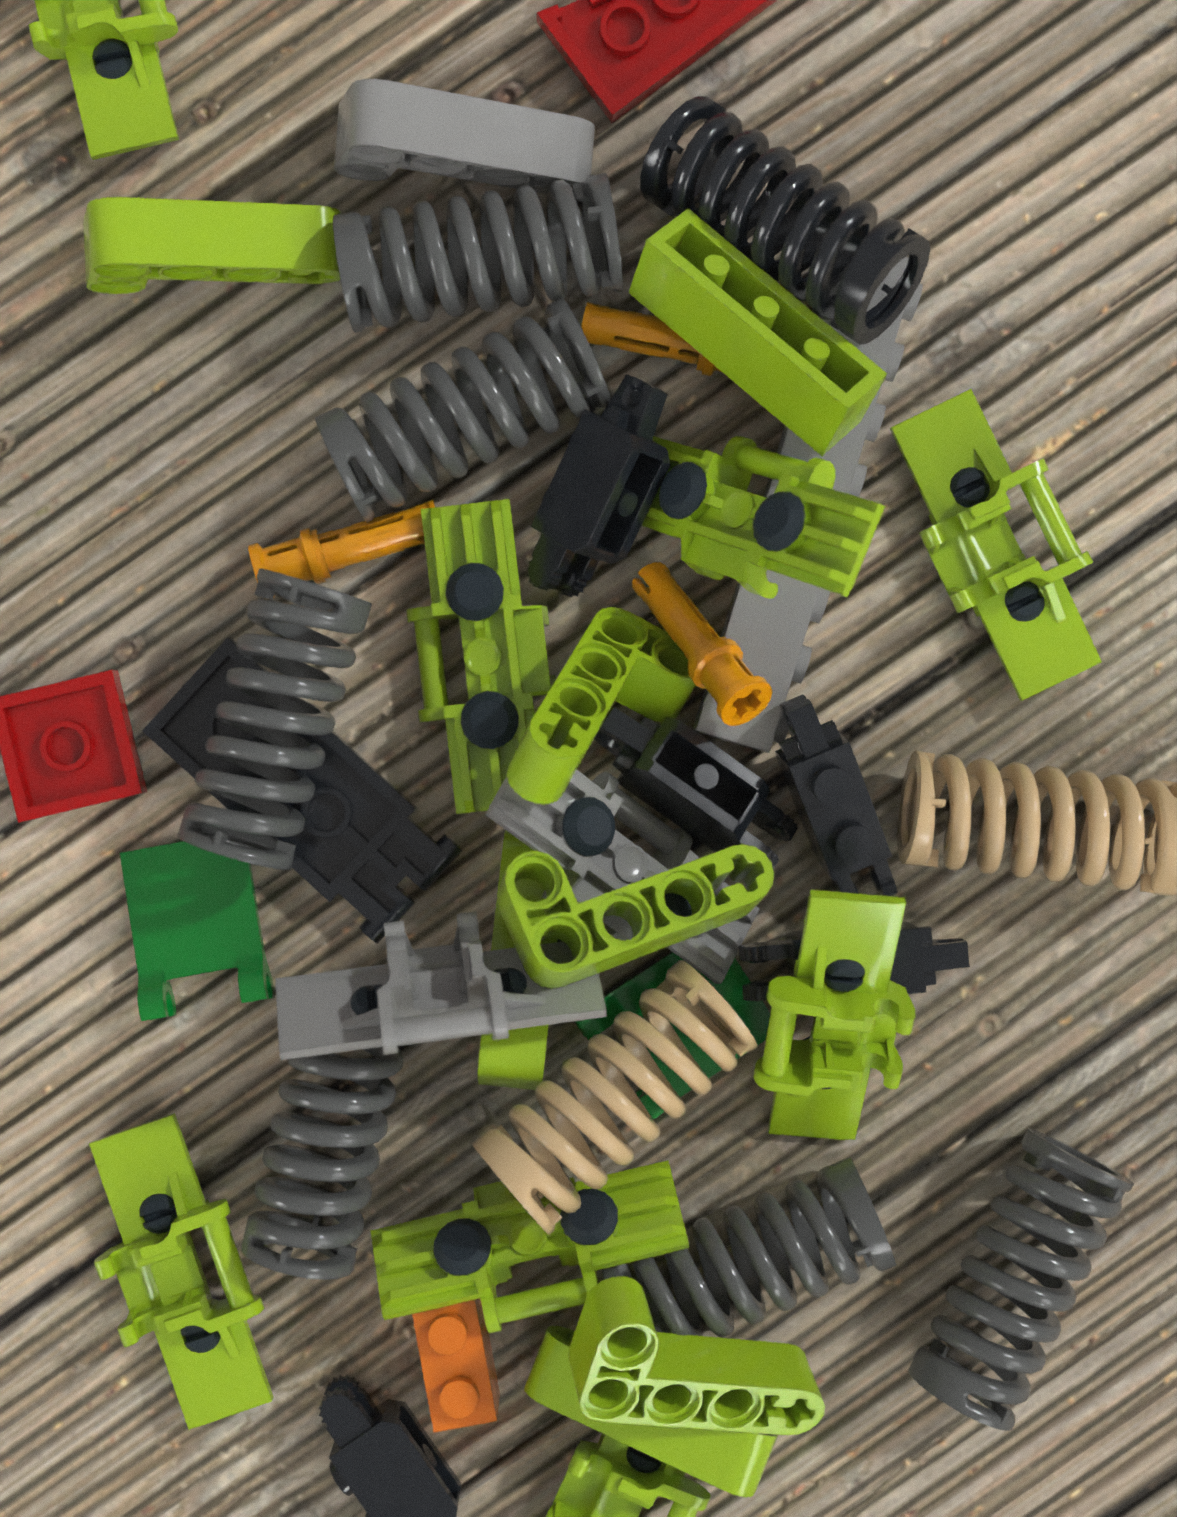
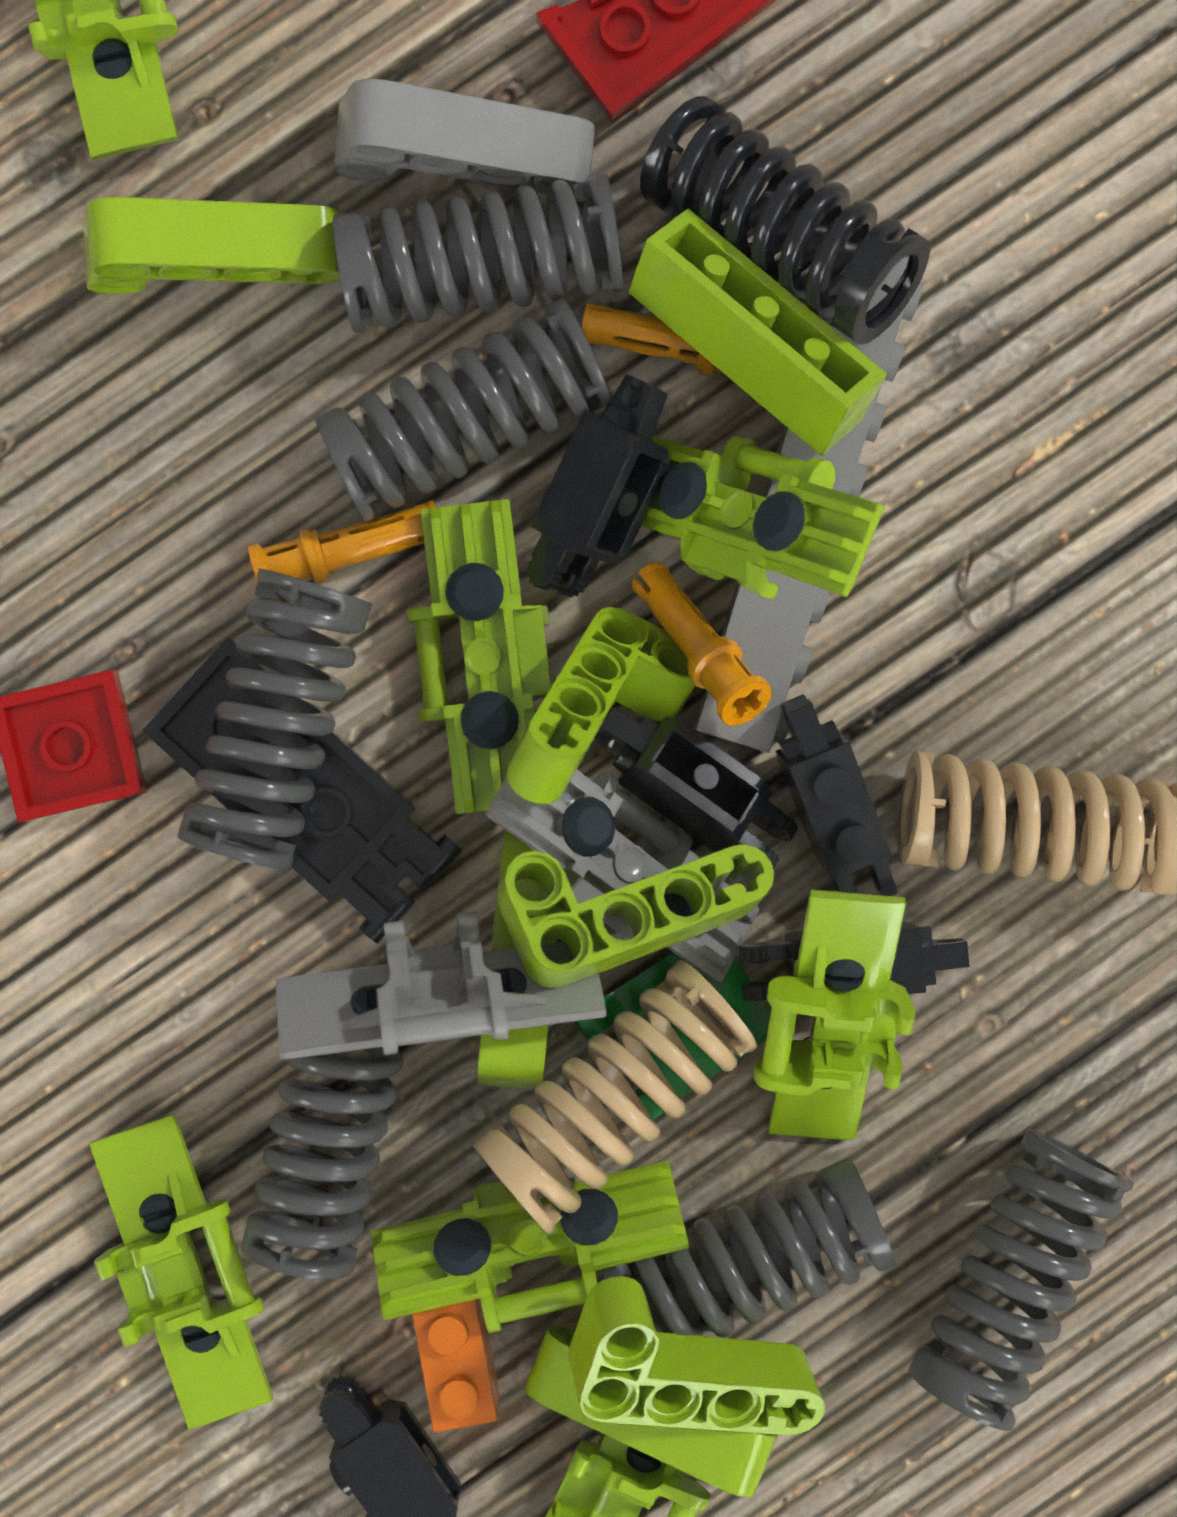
(192, 918): green flag -> none
(977, 554): lime piece -> none

